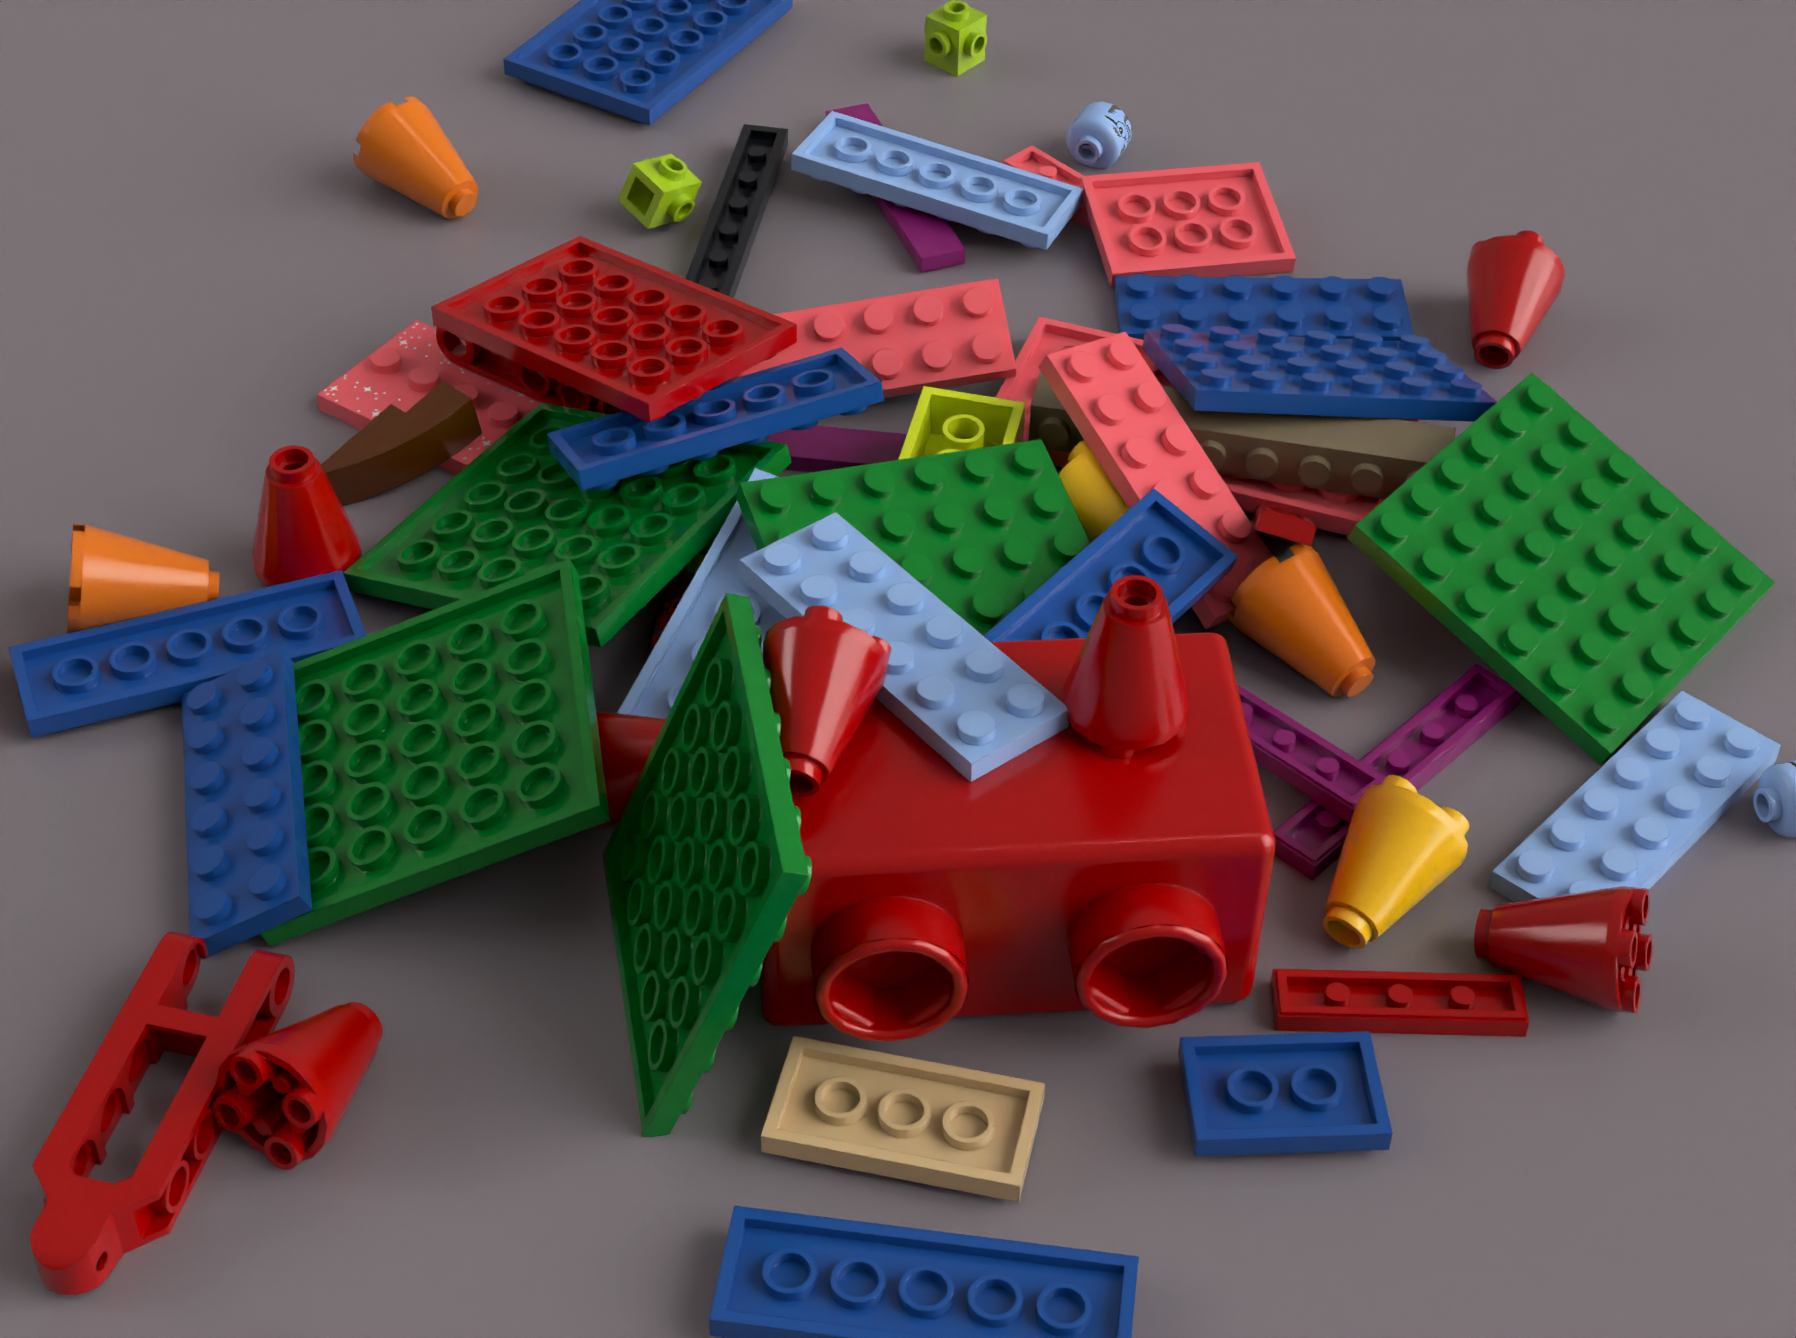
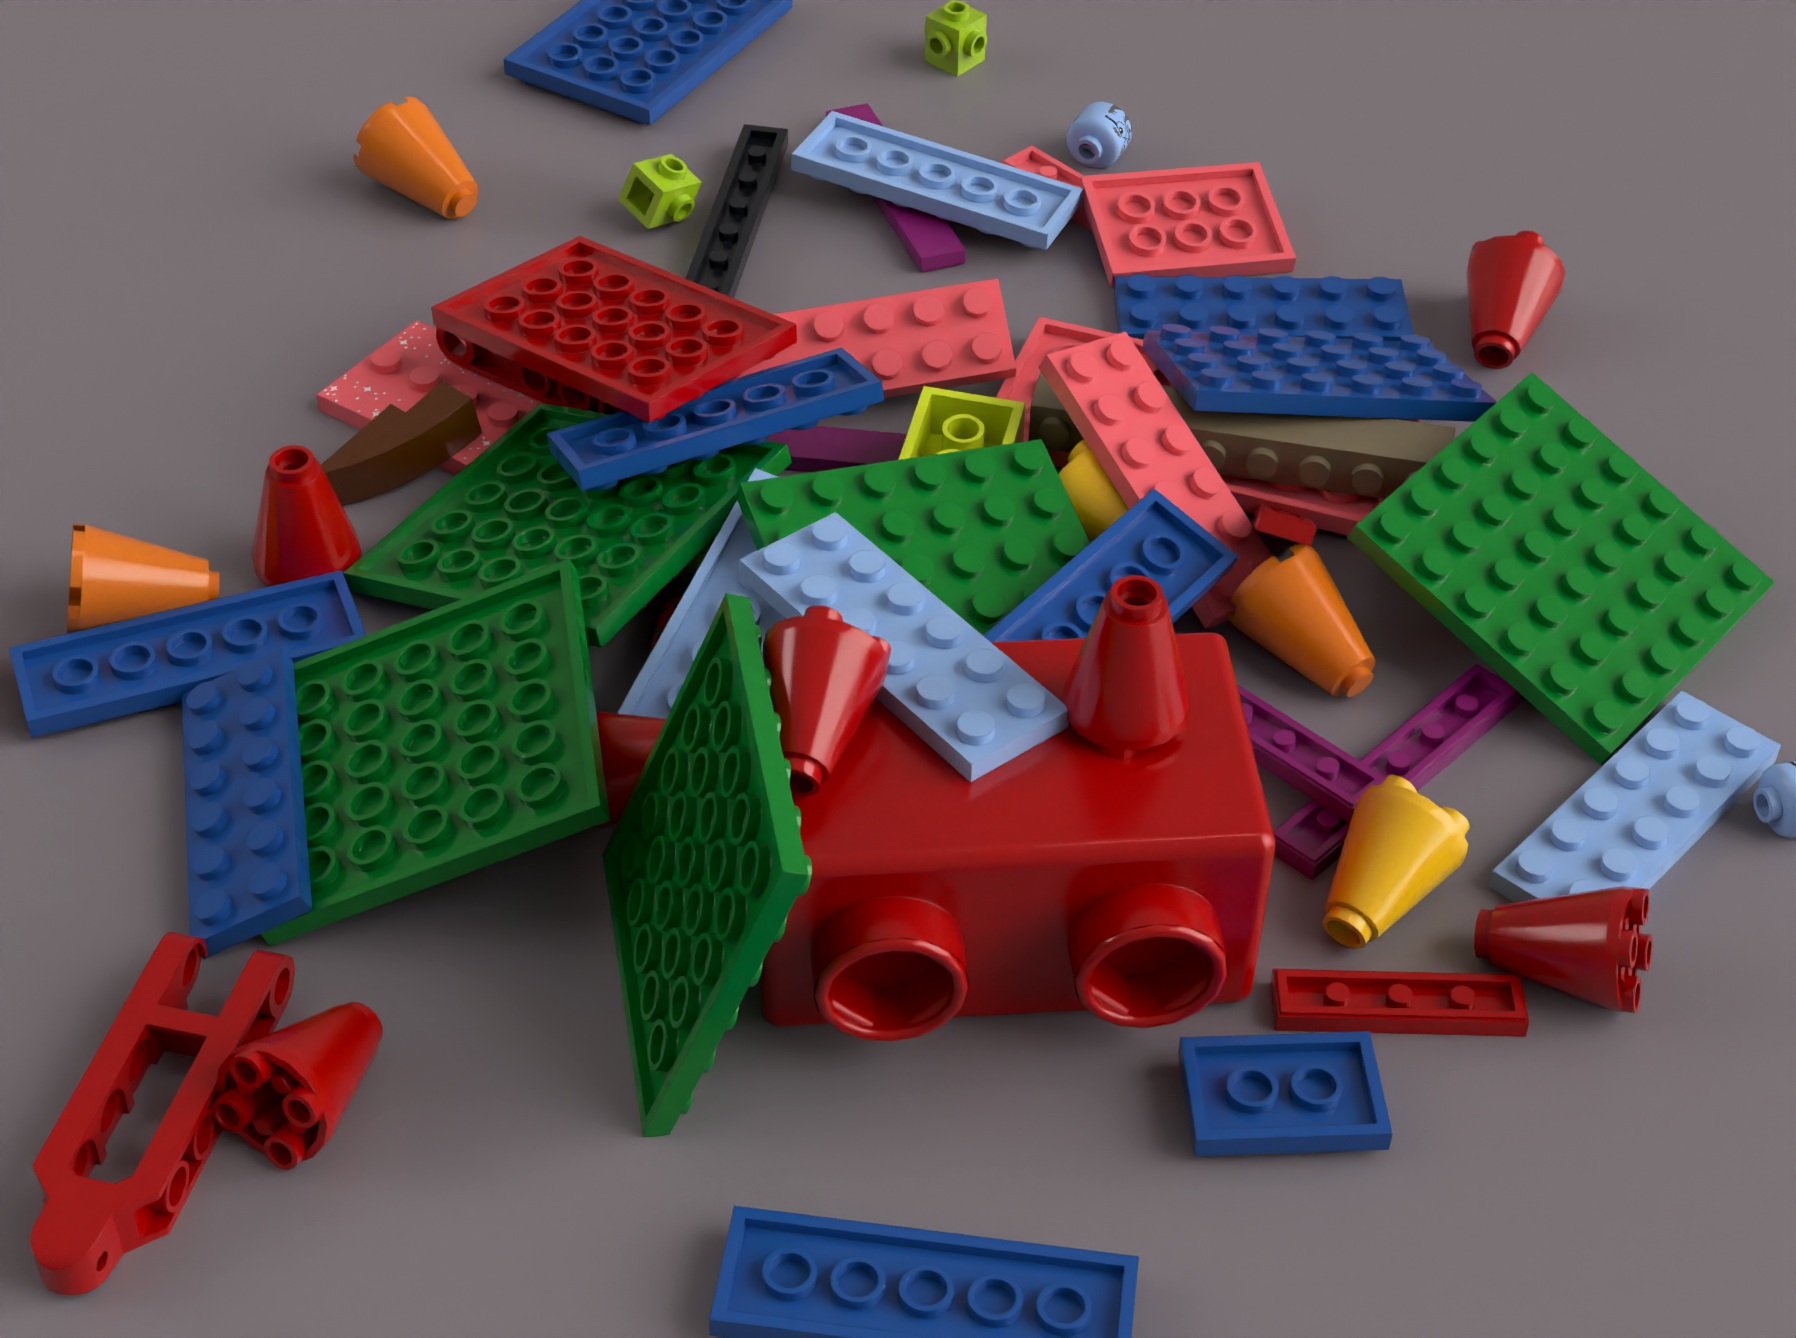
(904, 1118): tan plate -> none

